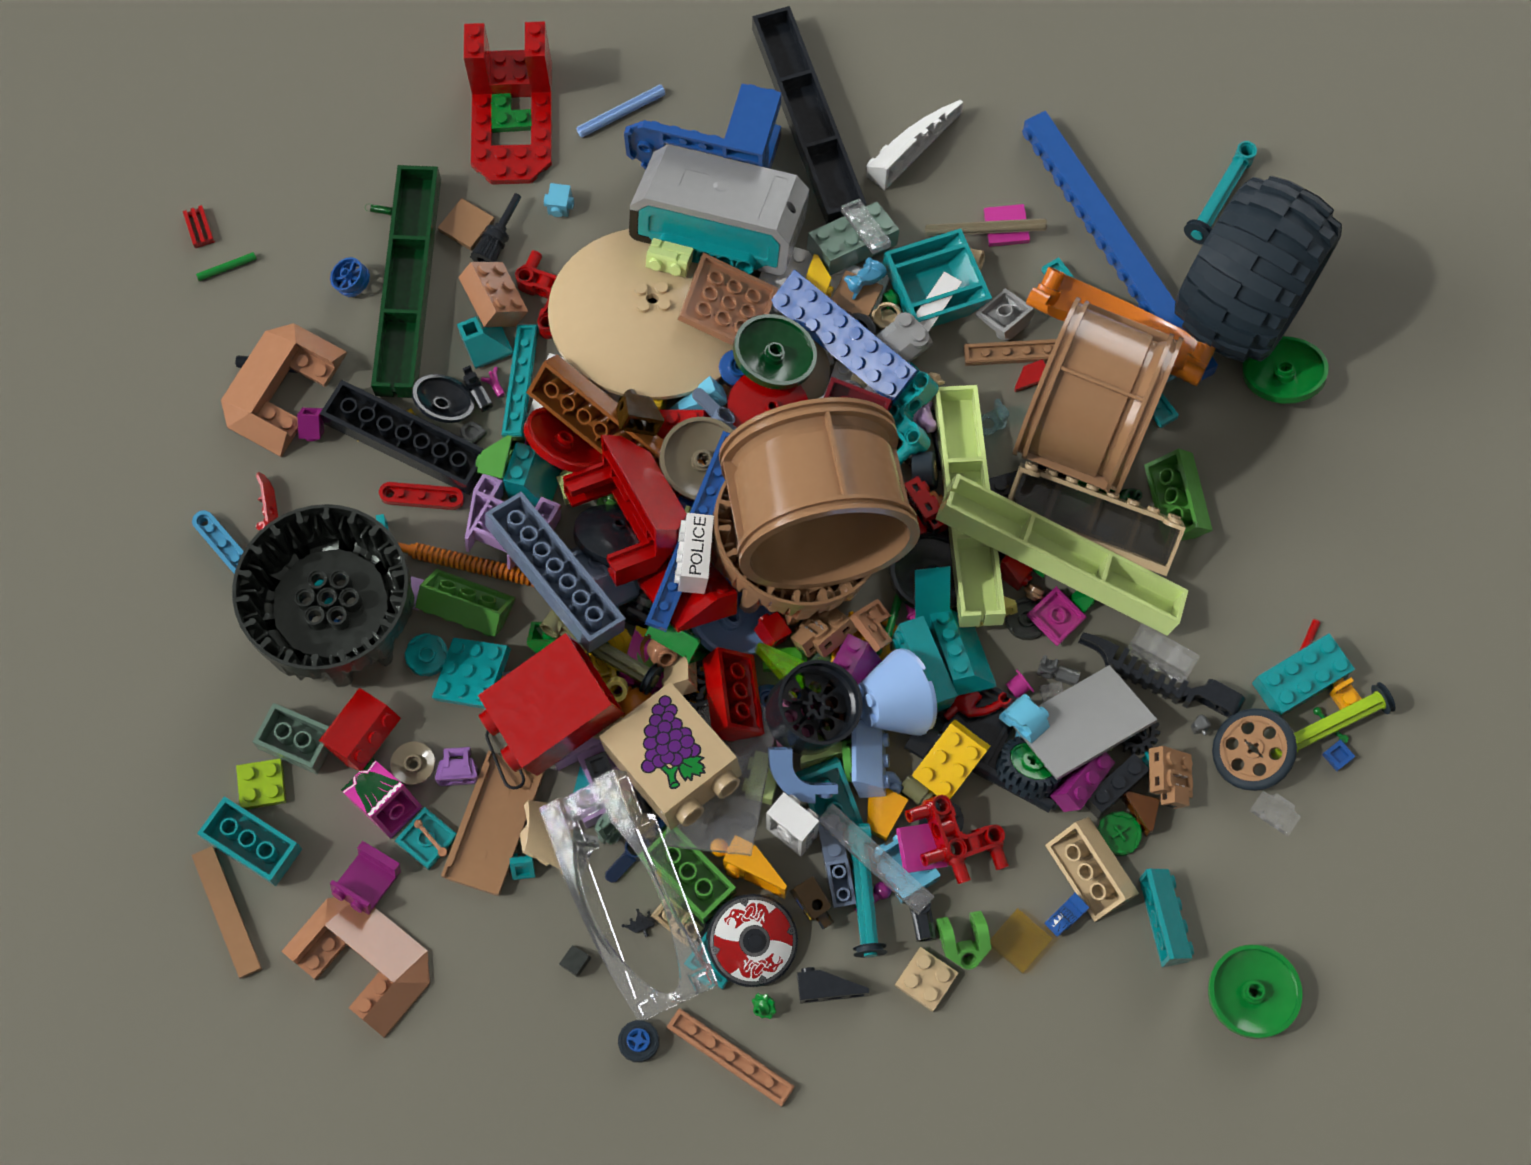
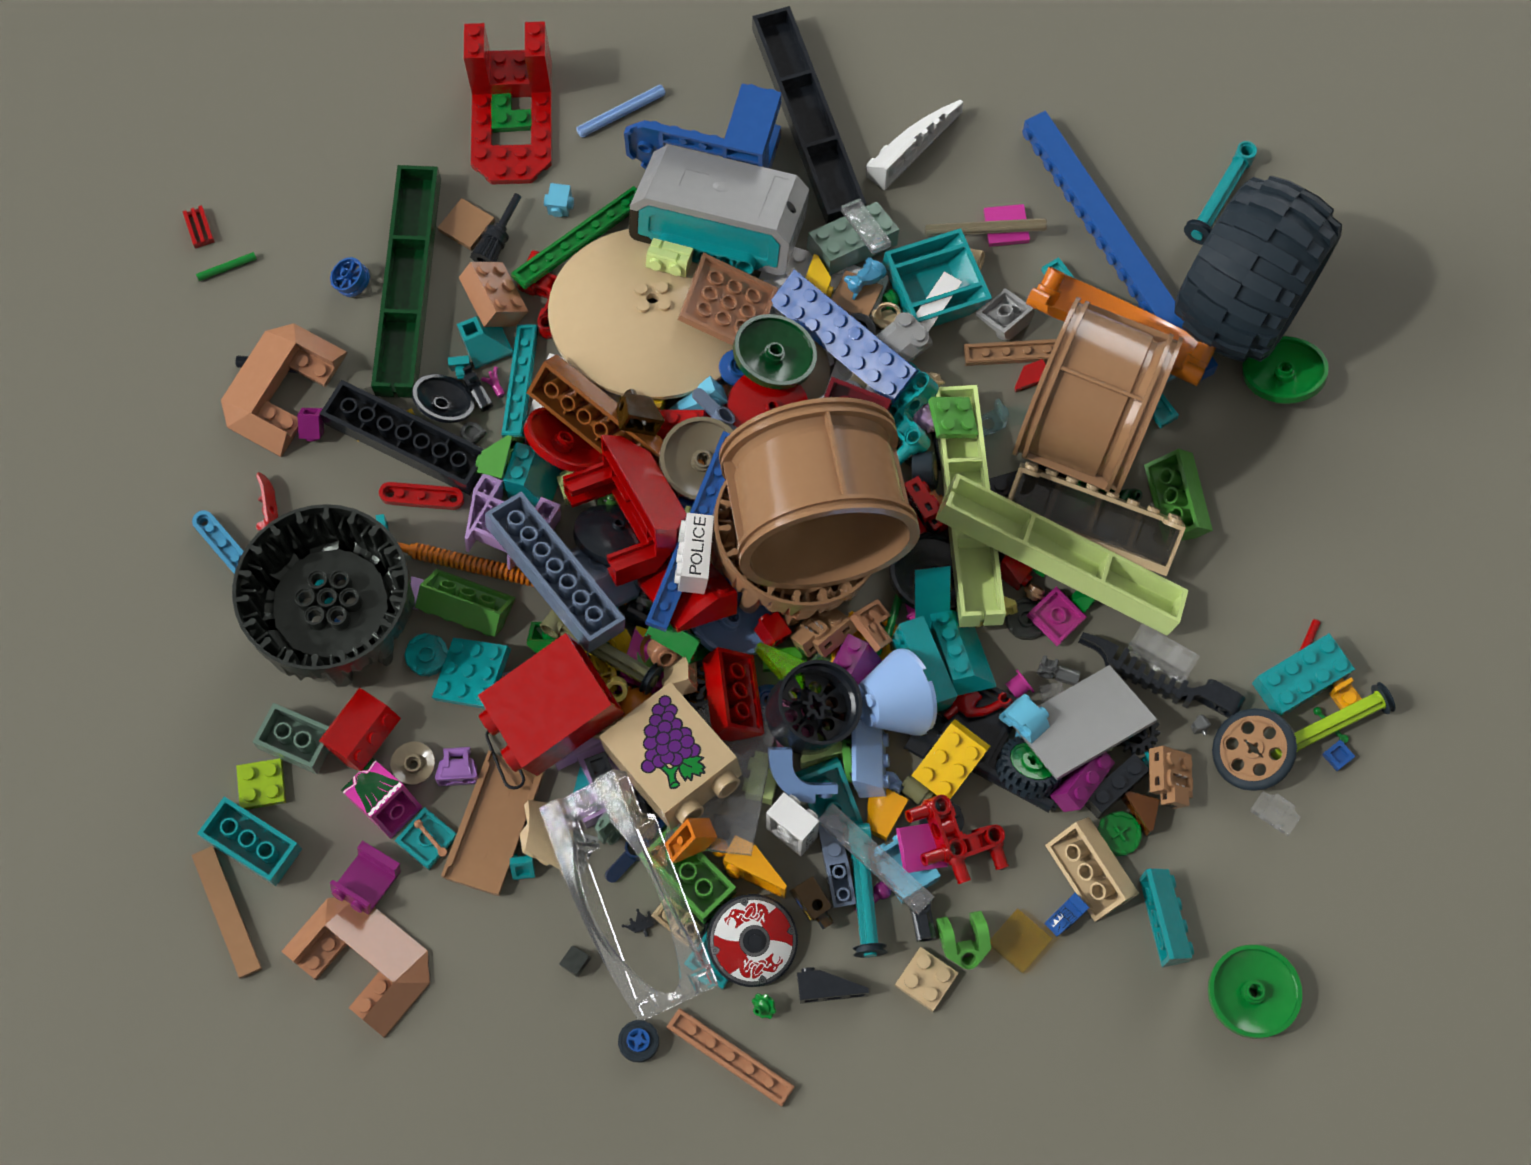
(380, 209): green piece -> none
(458, 363): none -> teal tile
(574, 240): none -> green tile
(690, 838): none -> orange slope
(953, 417): none -> bright green plate

